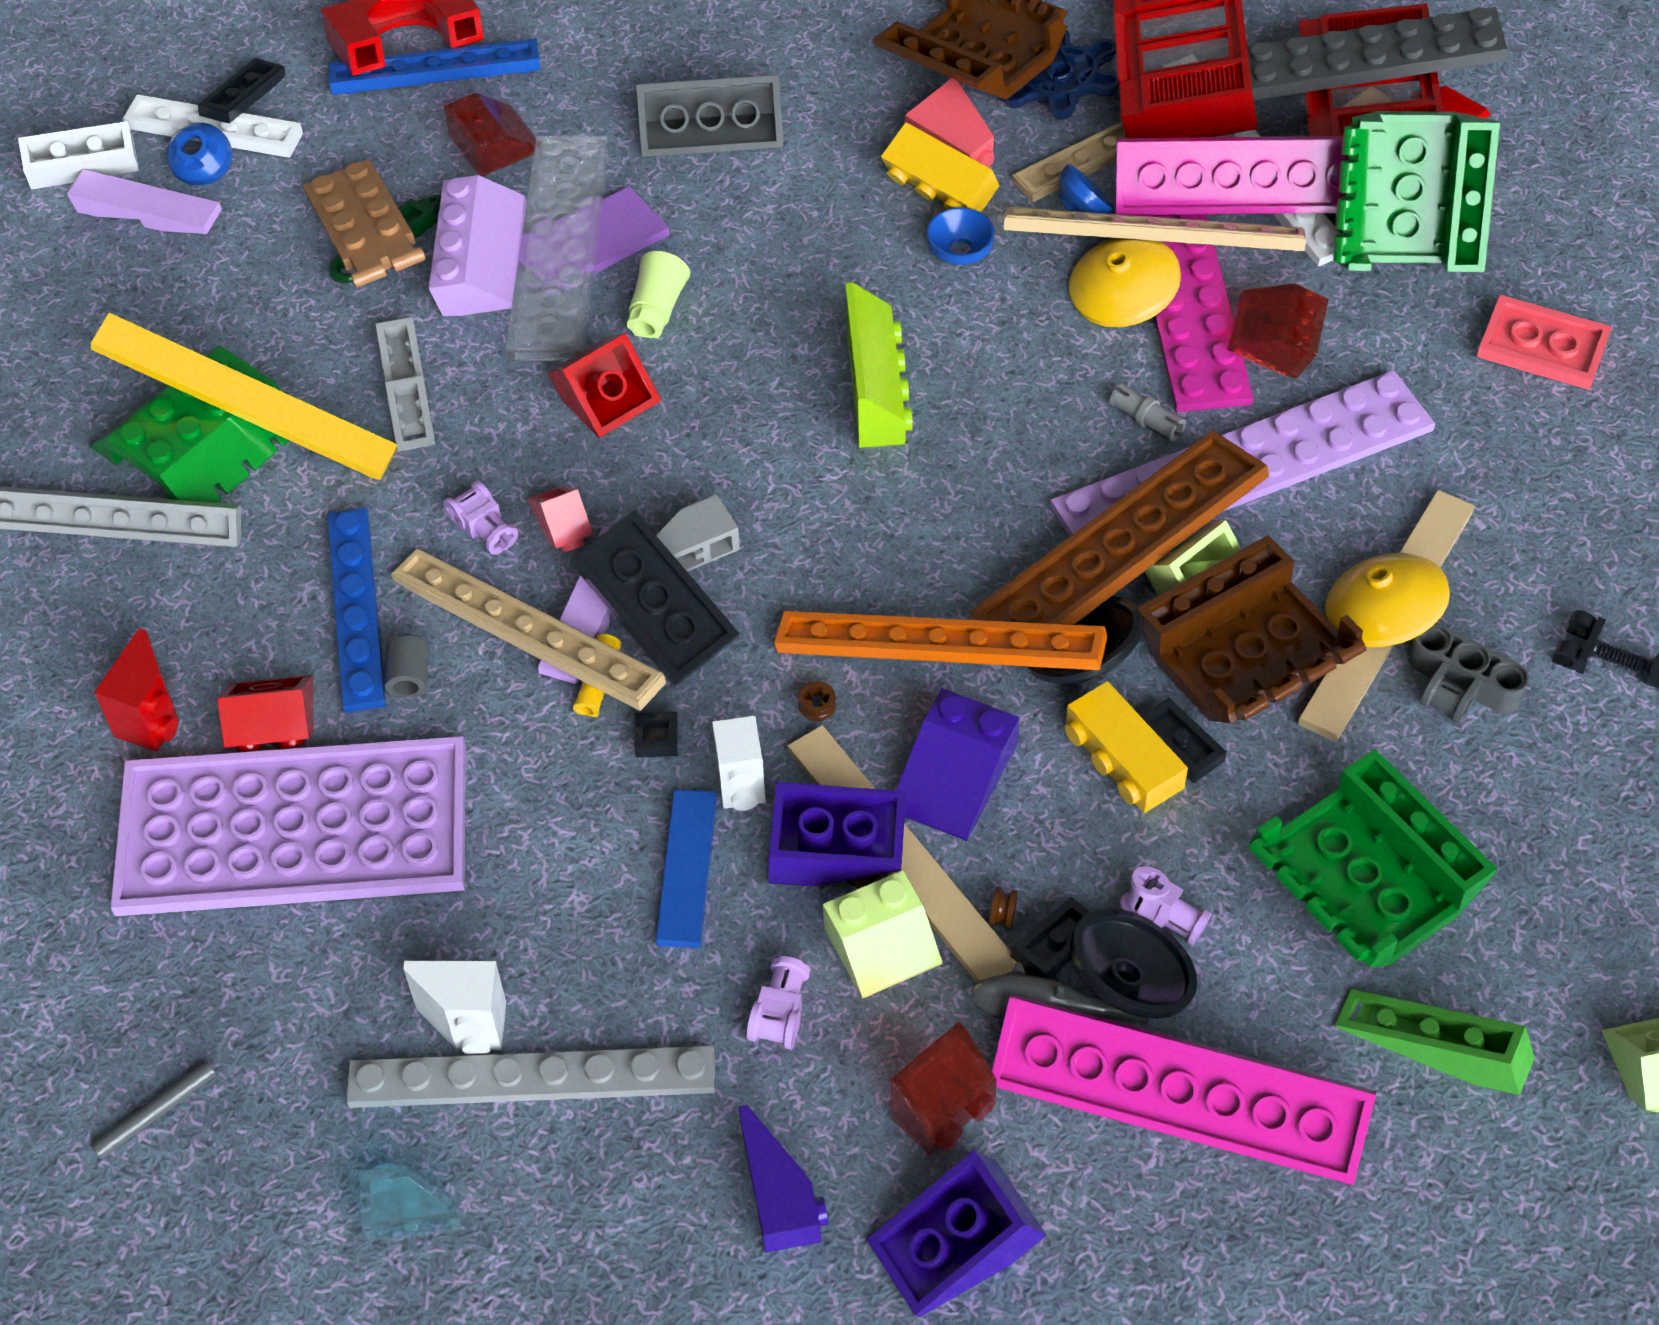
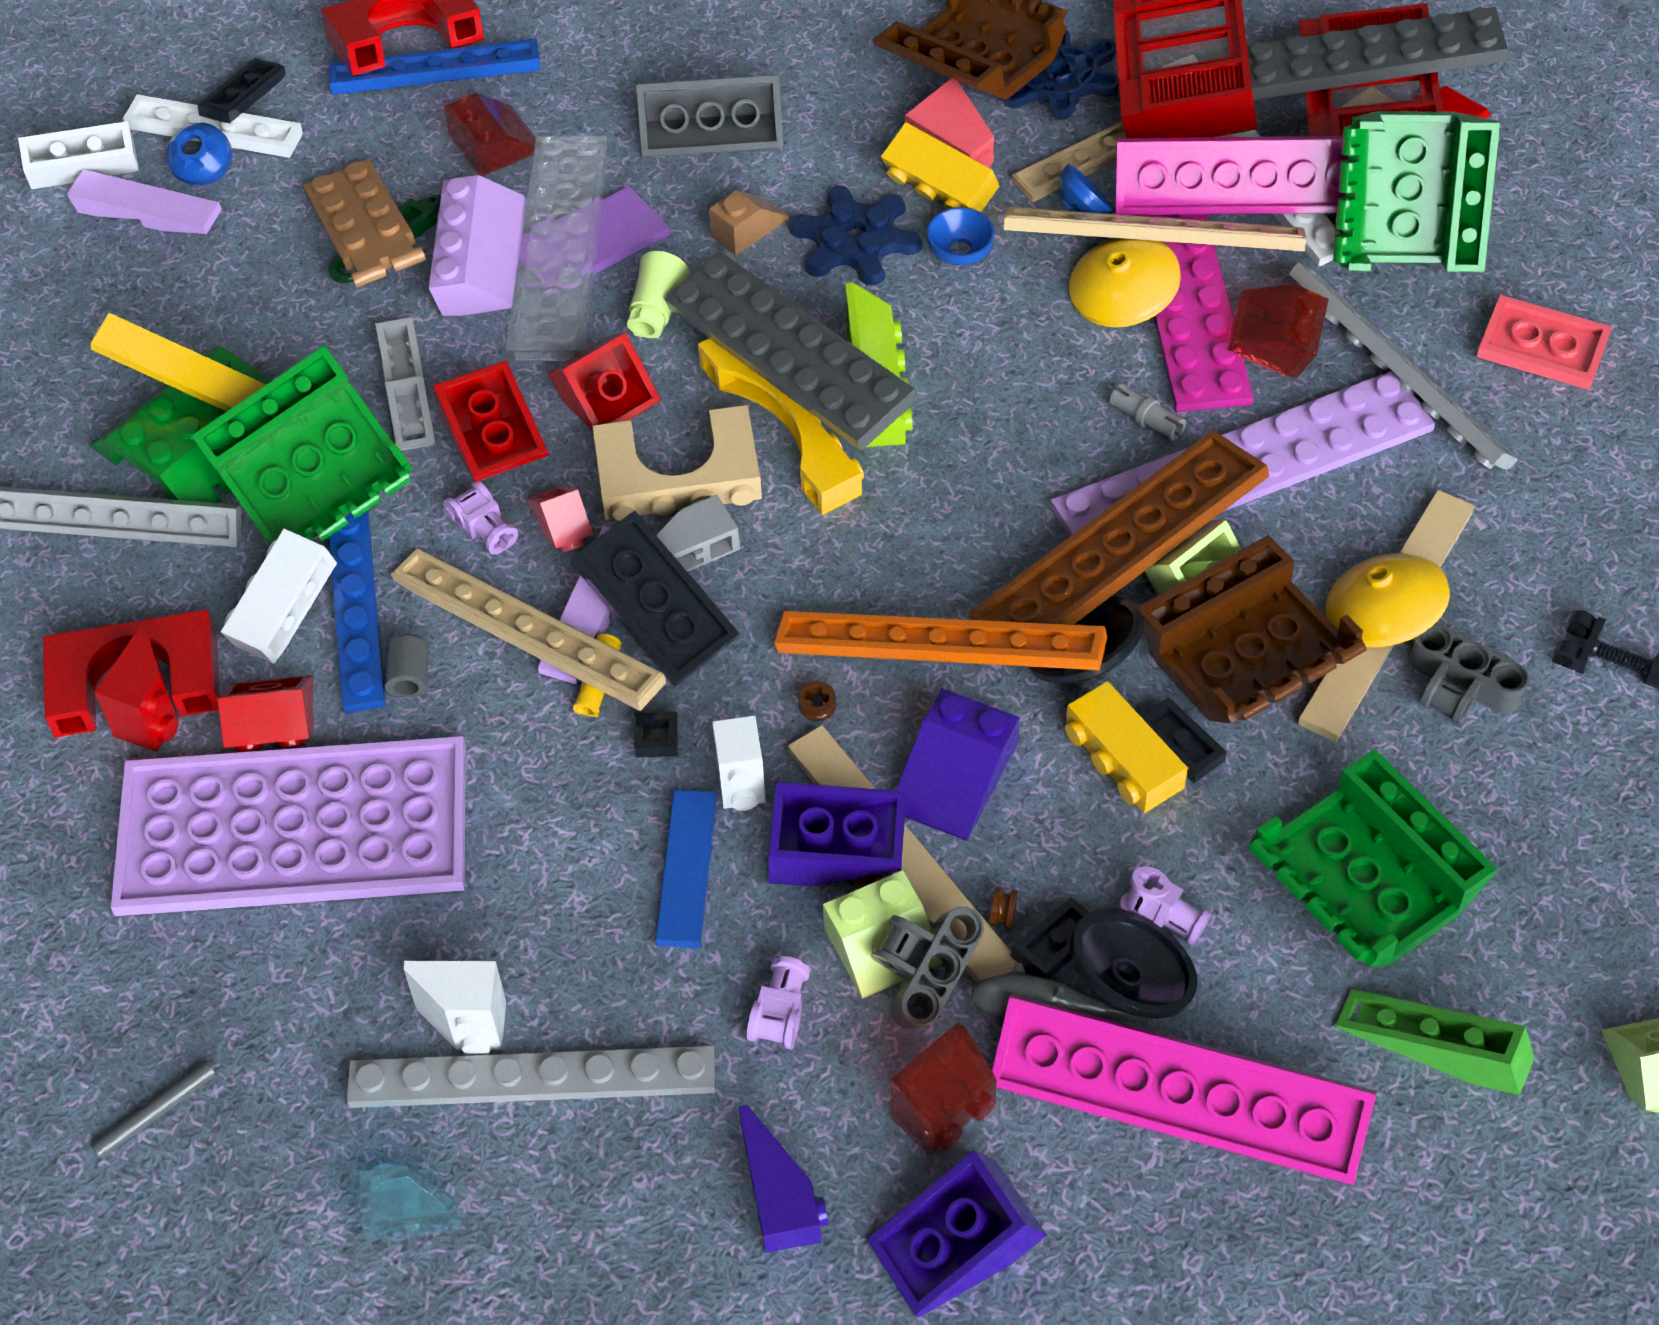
(80, 658): none -> red arch
(278, 596): none -> white brick
(304, 452): none -> green slope
(489, 421): none -> red slope
(630, 486): none -> tan arch
(743, 220): none -> medium nougat slope
(792, 350): none -> dark grey plate
(825, 470): none -> yellow arch
(860, 252): none -> dark blue plate
(908, 953): none -> dark grey piece
(1411, 377): none -> light grey plate

